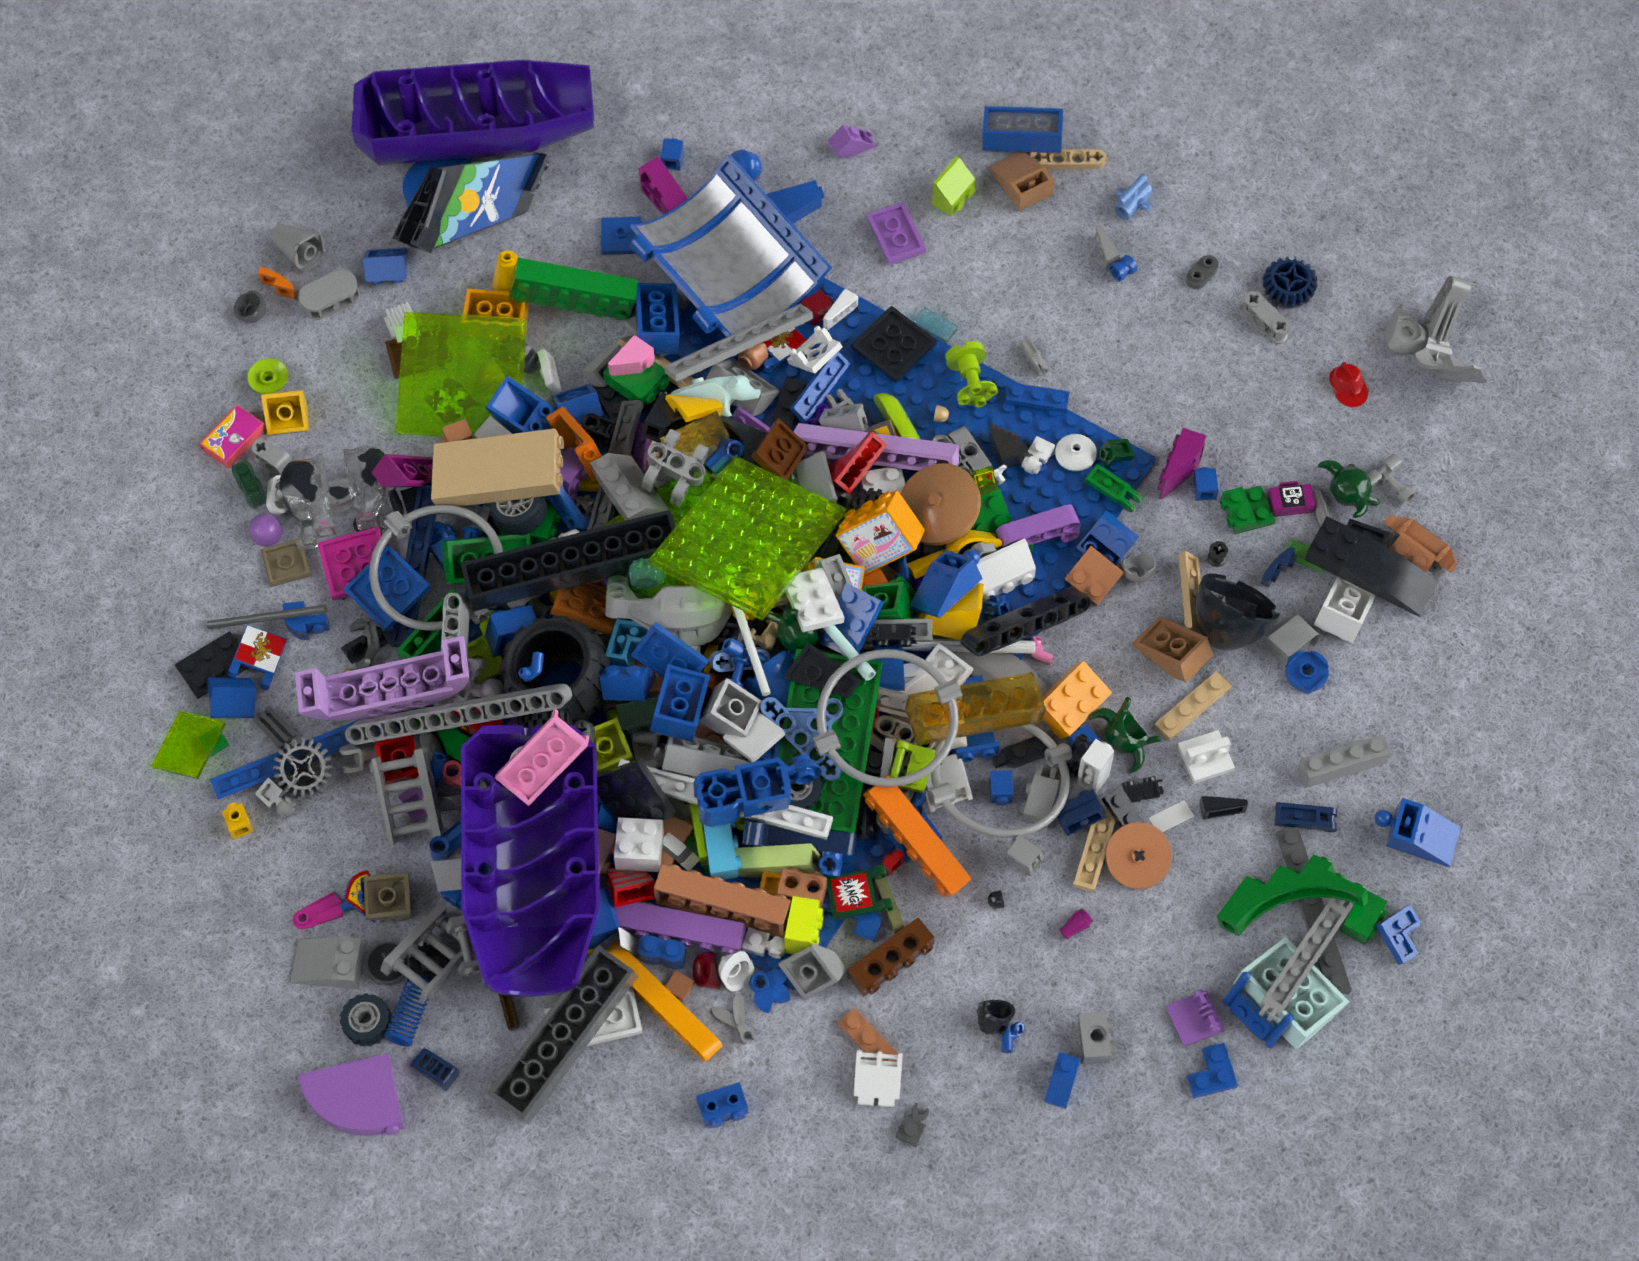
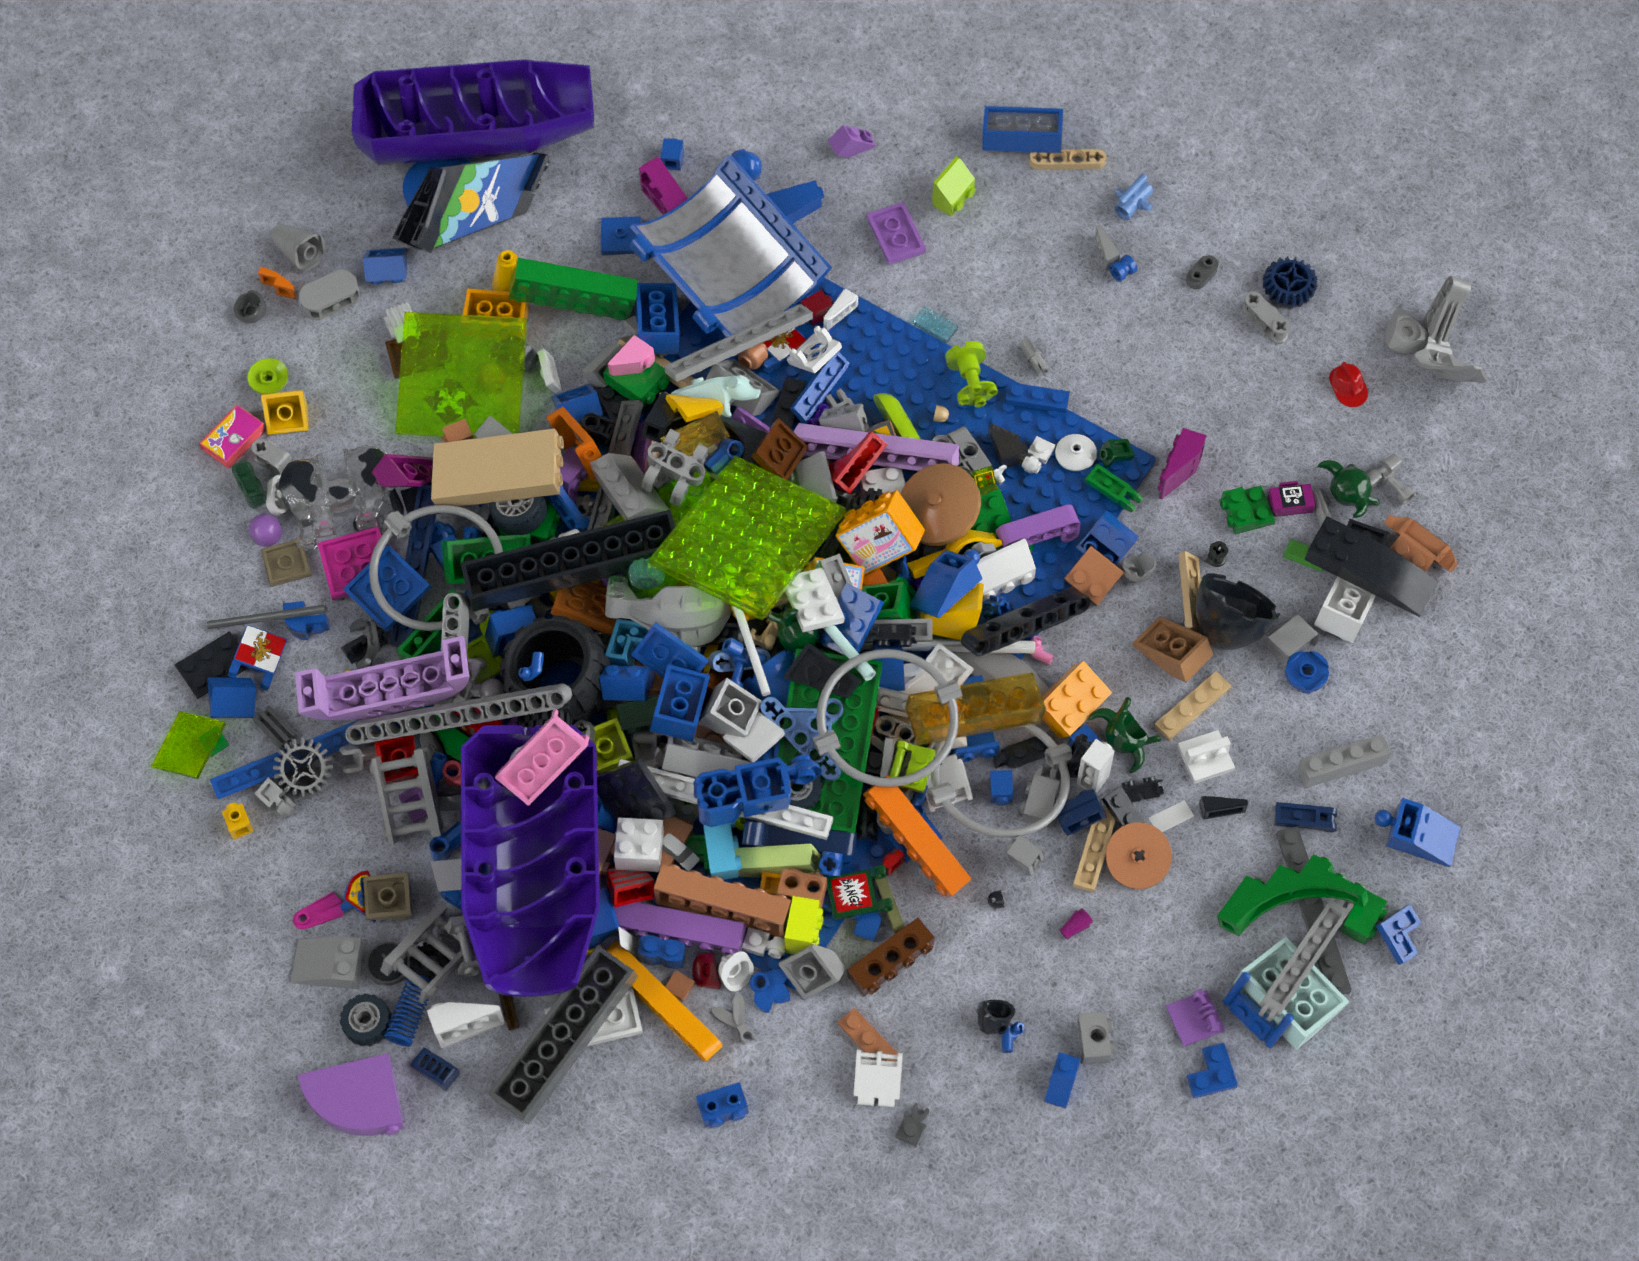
(460, 1021): none -> white slope
(519, 408): blue slope -> none
(699, 834): lime tile -> none
(893, 344): black plate -> none
(1023, 179): medium nougat slope -> none
(1205, 484): blue brick -> none
(1282, 562): dark blue slope -> none

